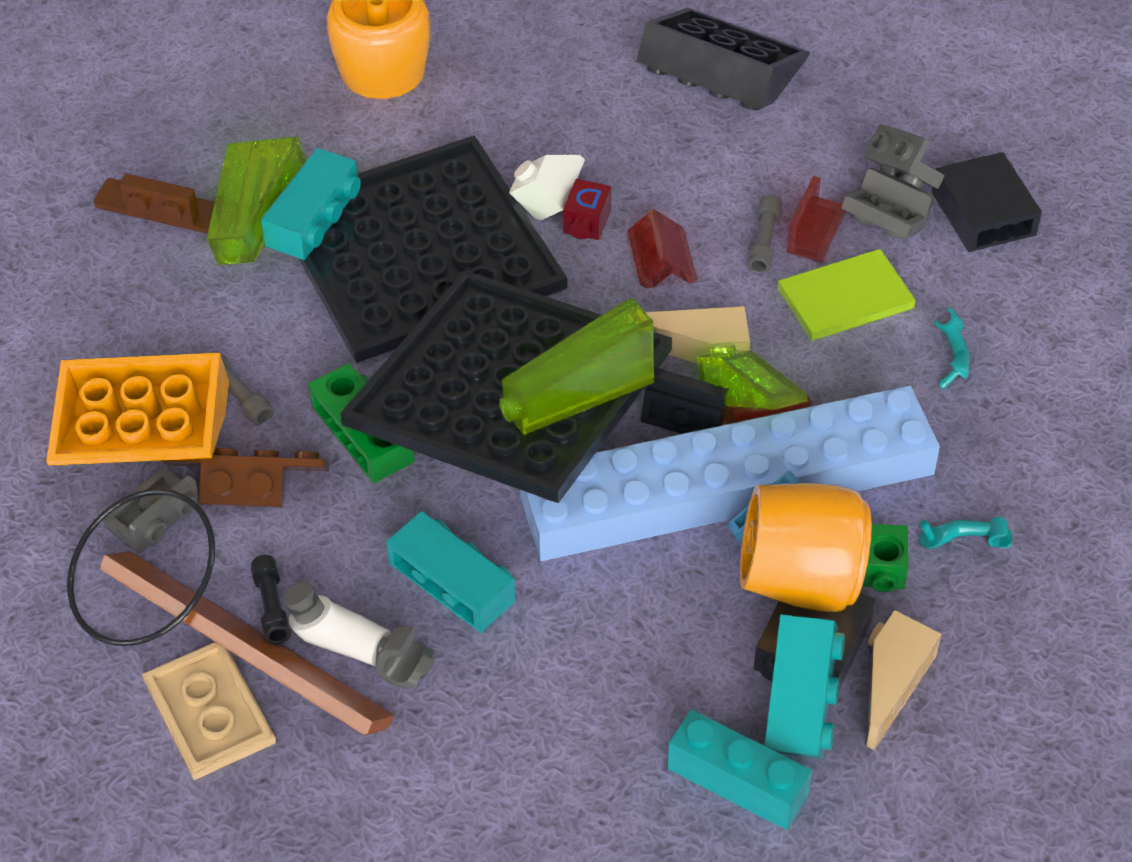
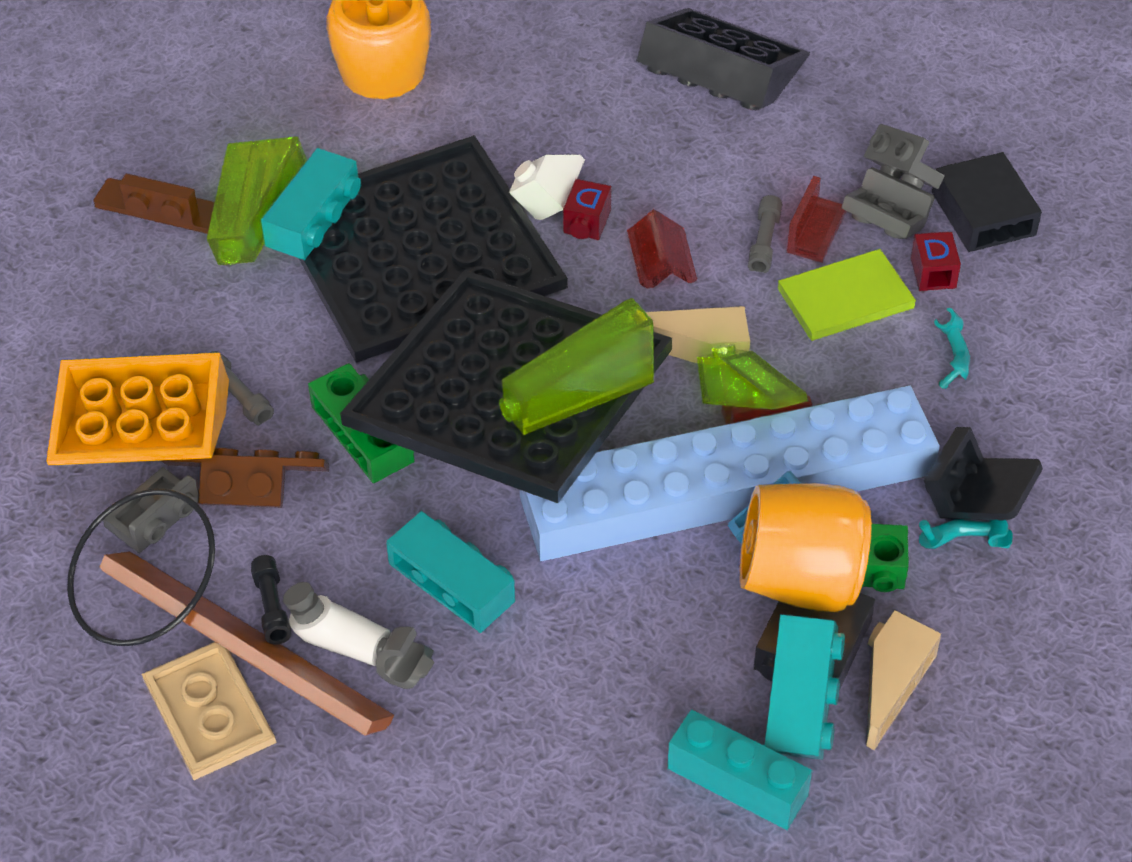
(683, 403): black plate -> none
(935, 261): none -> dark red brick
(978, 487): none -> black bracket

